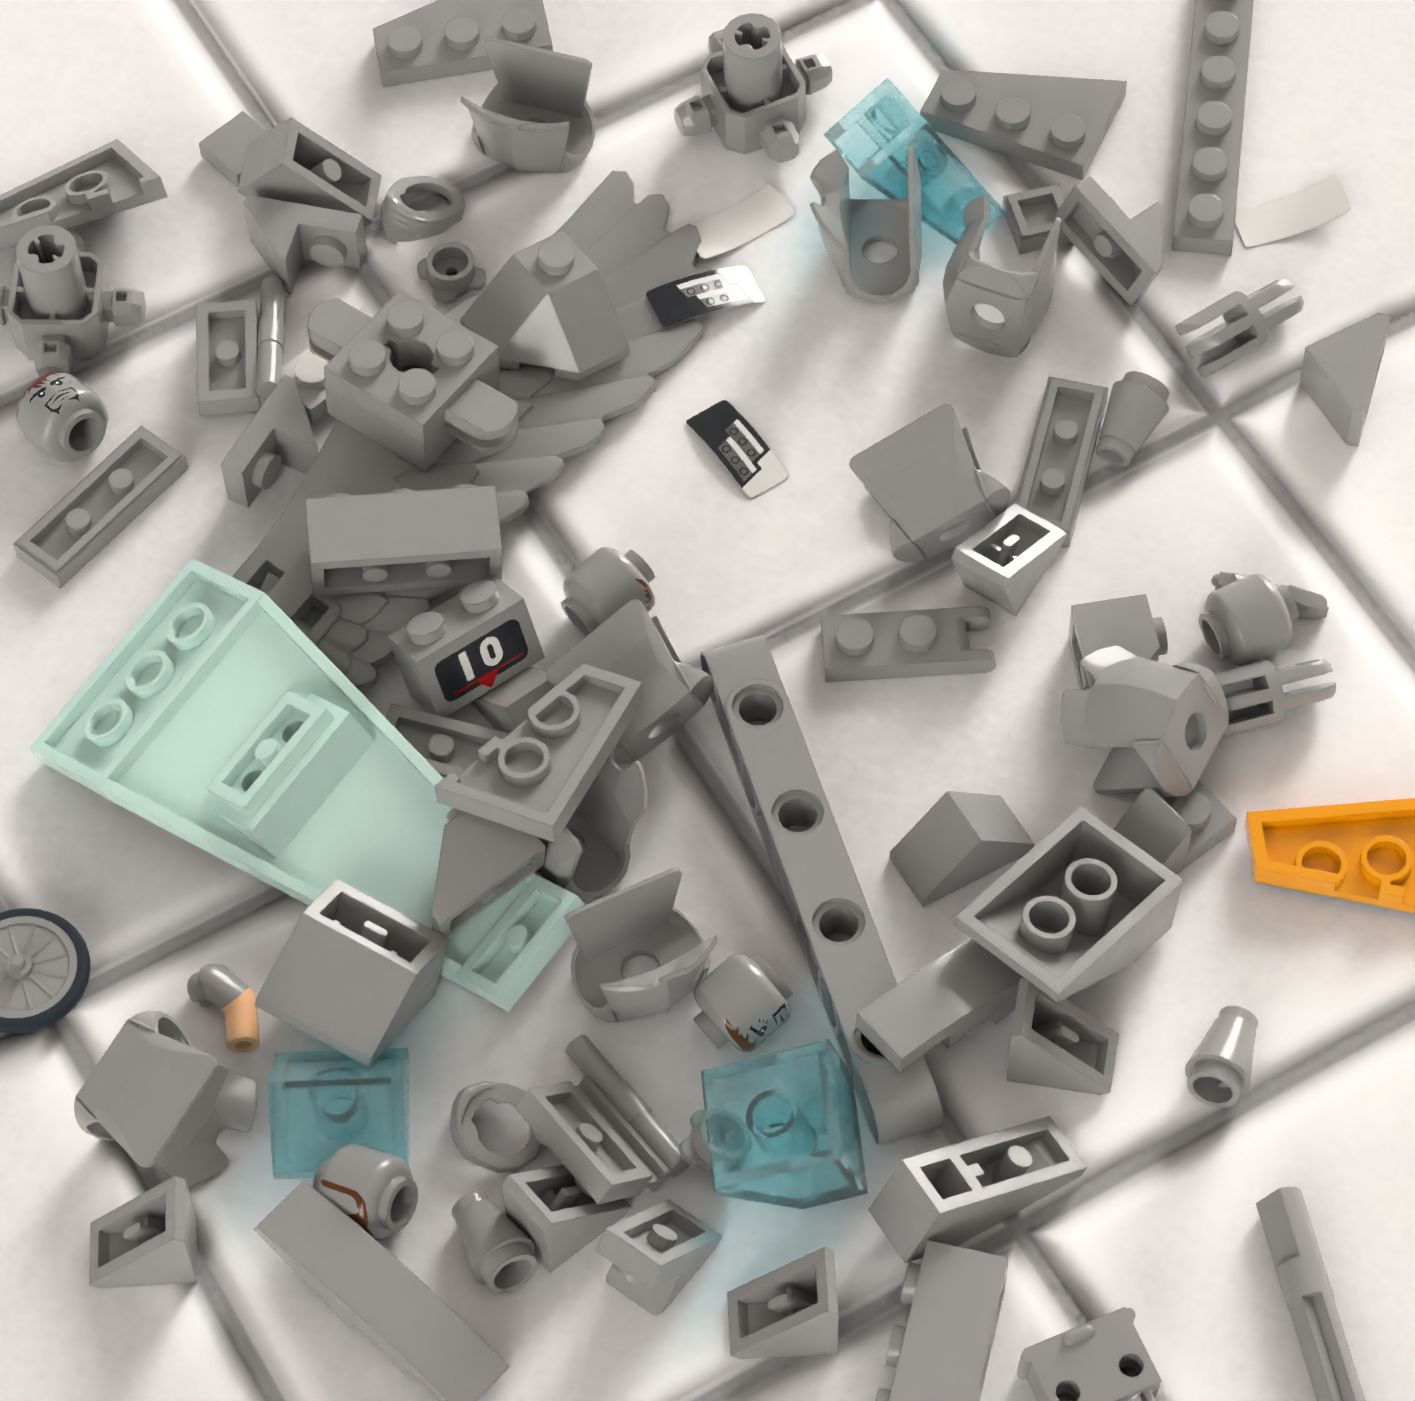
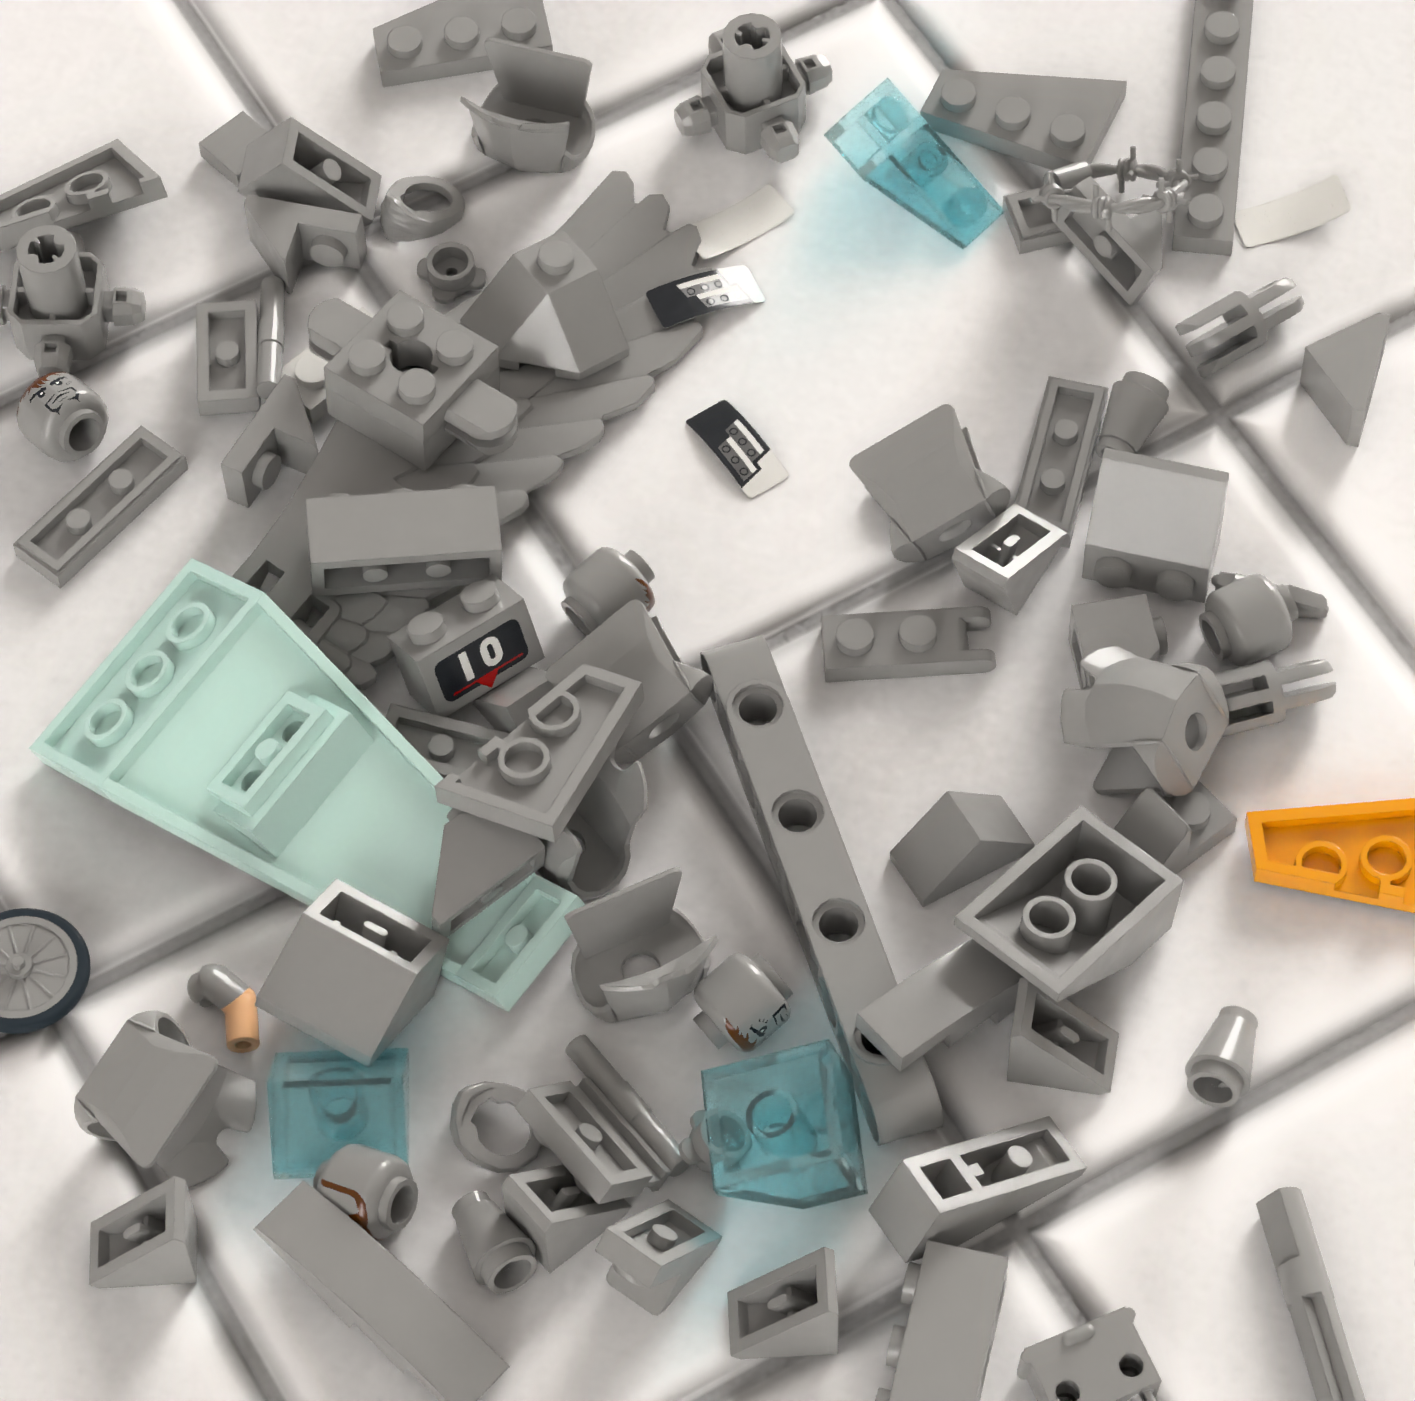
(854, 223): light grey piece -> none
(1018, 296): light grey piece -> none
(1155, 525): none -> light grey slope
(1170, 191): none -> light grey piece

